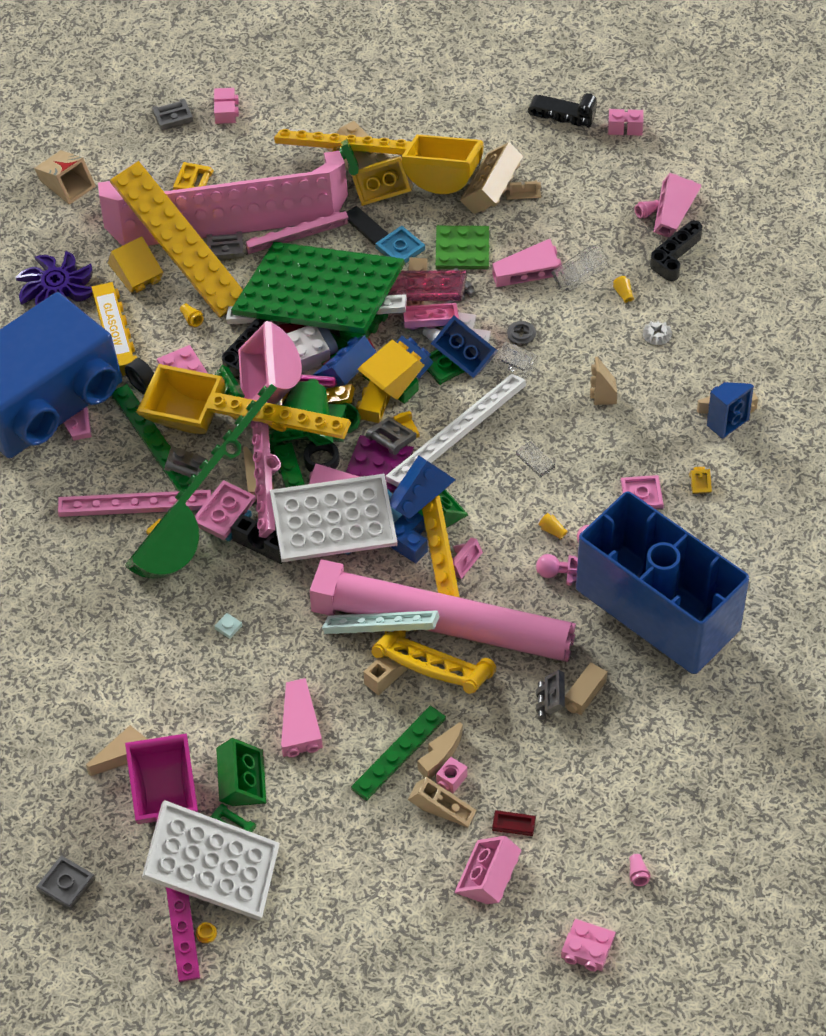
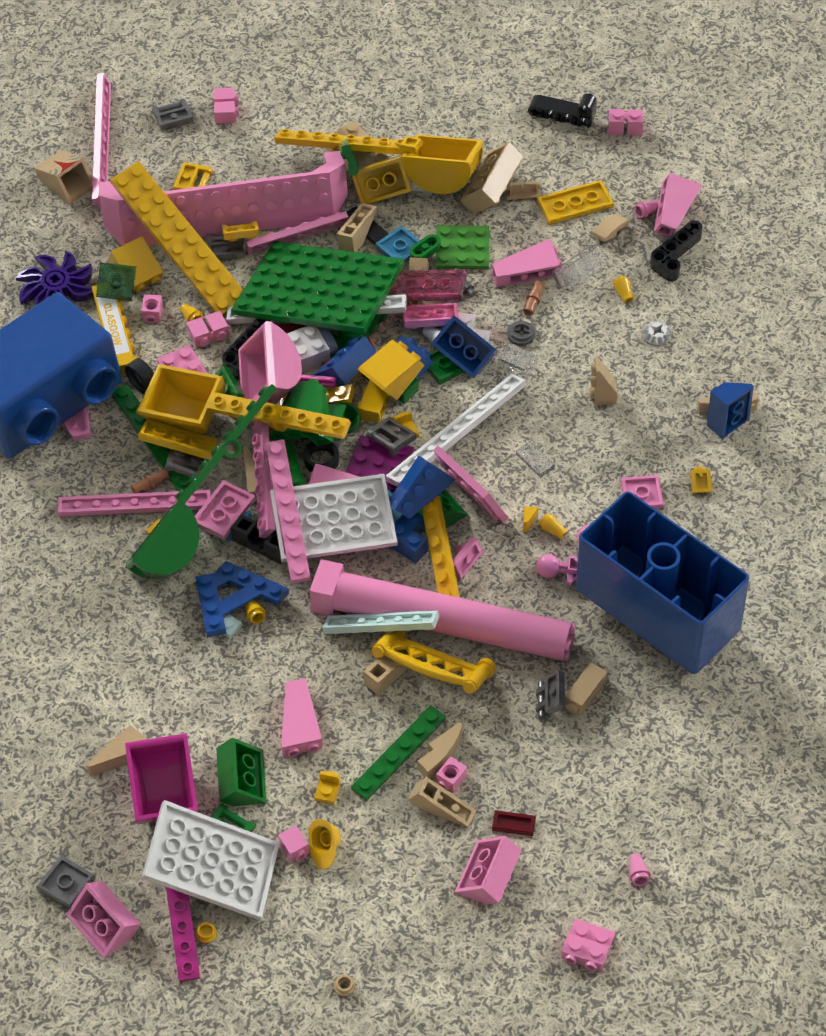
(101, 135): none -> bright pink plate
(102, 918): none -> bright pink slope
(116, 281): none -> clear green plate
(150, 482): none -> nougat pin
(152, 308): none -> bright pink brick
(177, 439): none -> yellow tile
(203, 334): none -> bright pink piece
(246, 231): none -> yellow plate
(250, 587): none -> blue plate
(254, 612): none -> yellow cone
(287, 511): none -> bright pink plate
(294, 844): none -> bright pink brick
(320, 837): none -> yellow piece
(327, 787): none -> yellow bracket
(344, 979): none -> tan plate
(355, 229): none -> tan slope
(411, 144): none -> yellow tile
(425, 247): none -> green plate
(470, 485): none -> bright pink plate
(529, 517): none -> yellow slope
(533, 298): none -> nougat pin
(575, 202): none -> yellow tile
(608, 228): none -> tan slope

